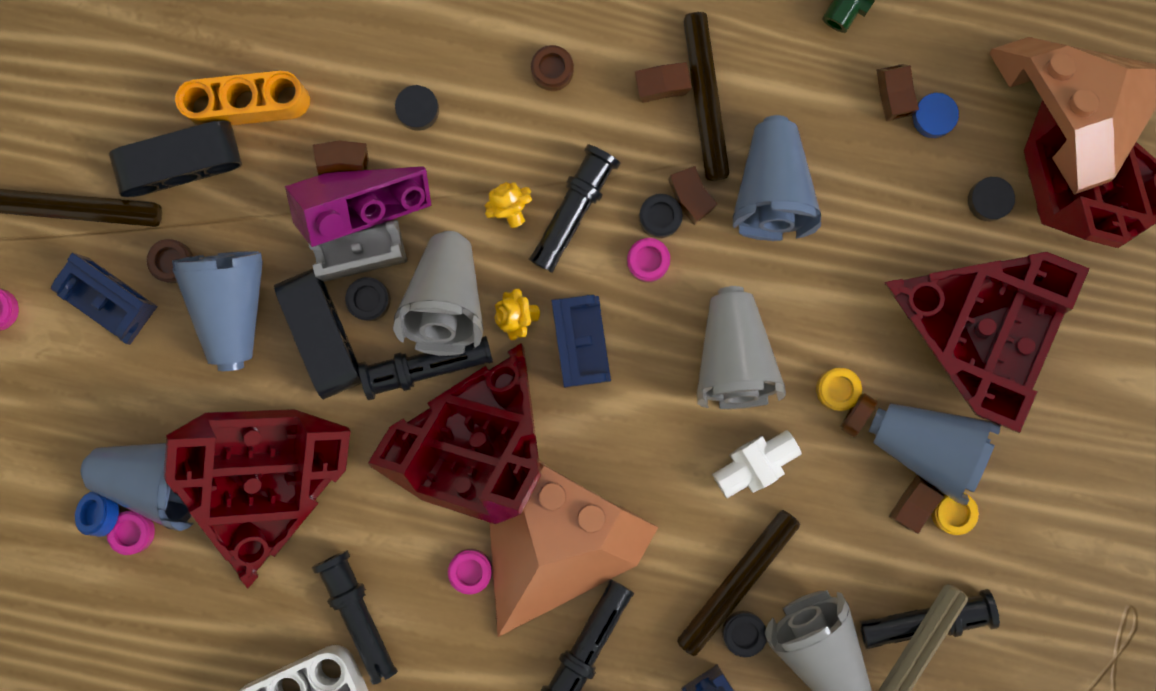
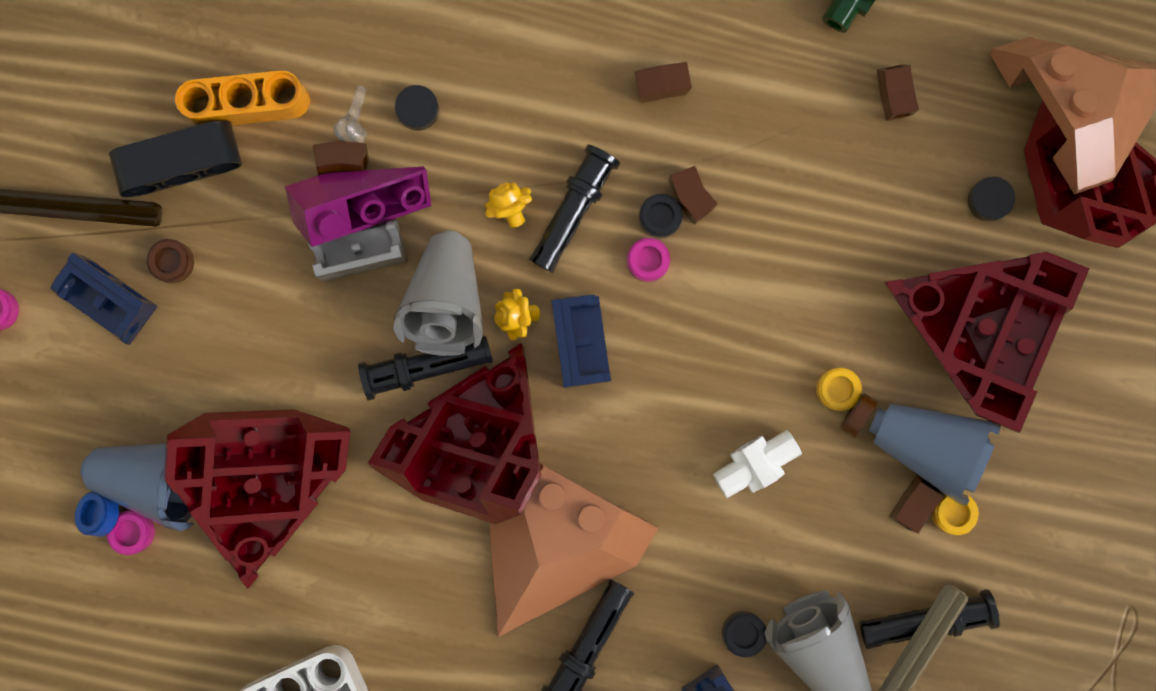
(222, 303): sand blue cone -> none
(318, 333): black beam -> none
(348, 126): none -> clear hand
(348, 596): black pin -> none
(367, 299): black tile -> none
(470, 571): dark pink tile -> none
(552, 68): reddish brown tile -> none
(706, 96): dark brown axle -> none
(737, 354): light grey cone -> none
(738, 583): dark brown axle -> none
(776, 185): sand blue cone -> none
(936, 115): blue tile -> none

